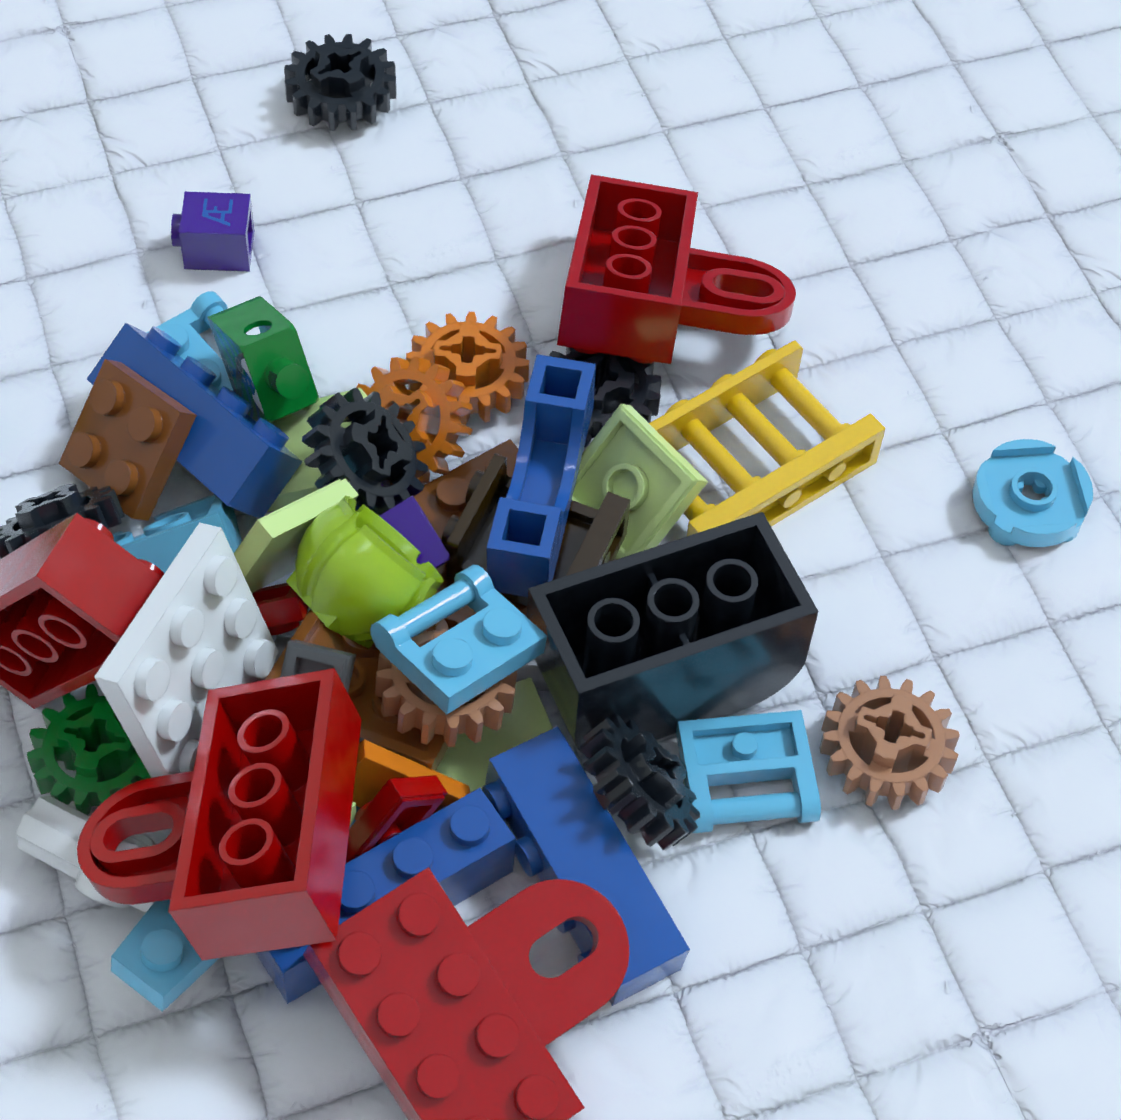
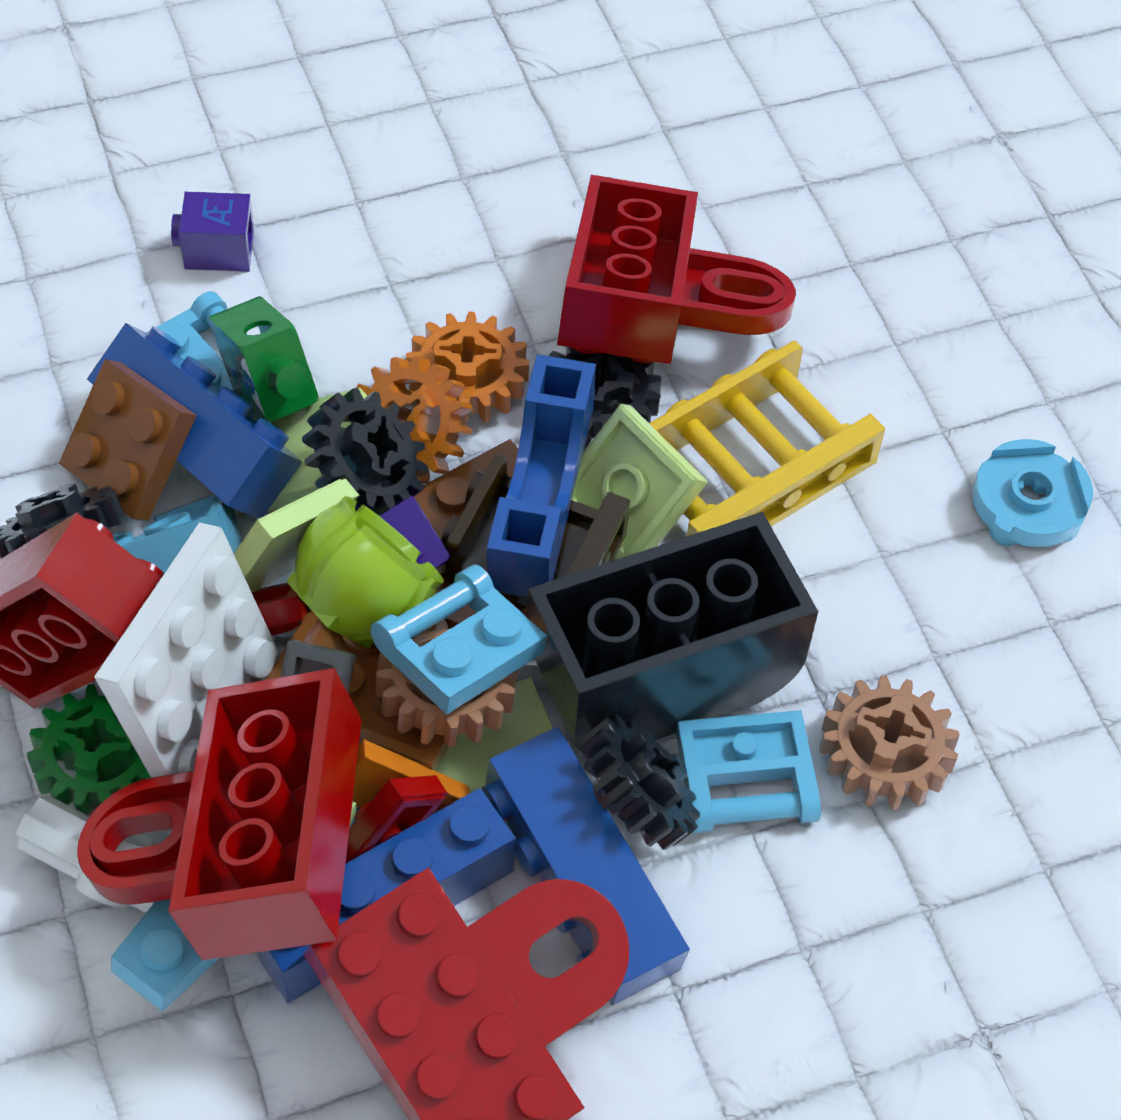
(340, 82): black gear -> none

